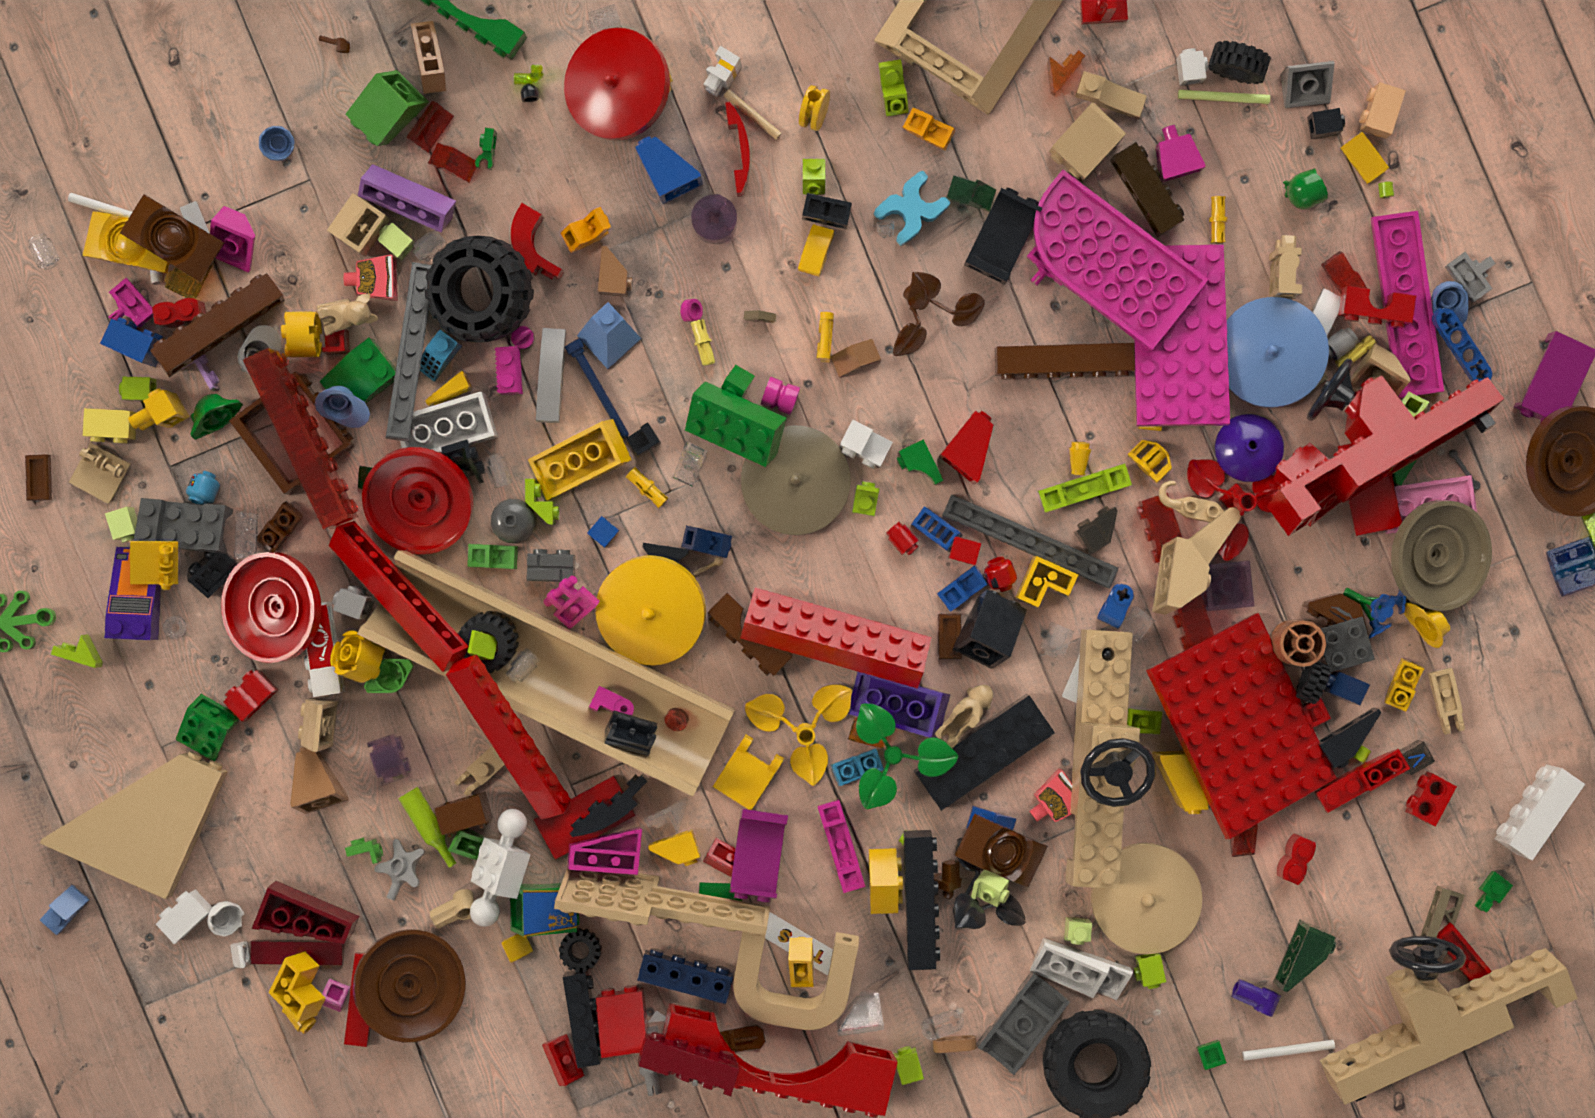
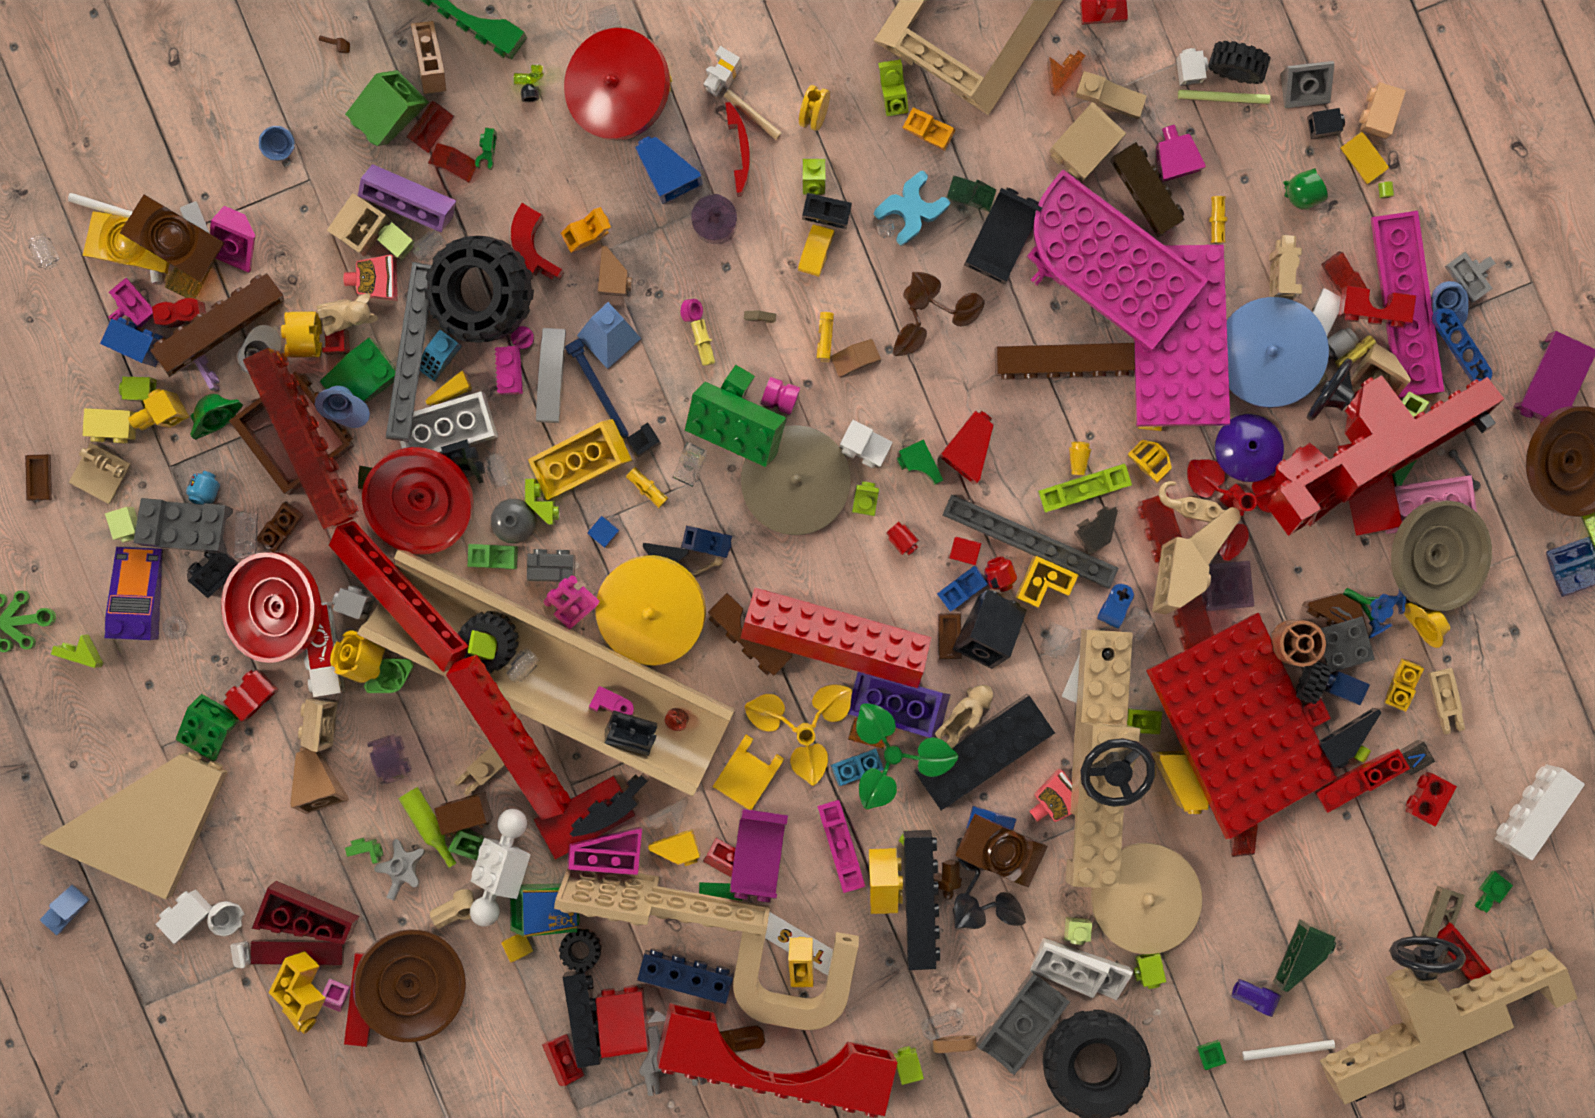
(154, 563): yellow hinge -> none
(689, 1062): dark red wedge -> none
(862, 1015): clear slope -> none
(921, 517): blue slope -> none
(991, 888): yellowish green brick -> none
(1294, 863): red brick -> none

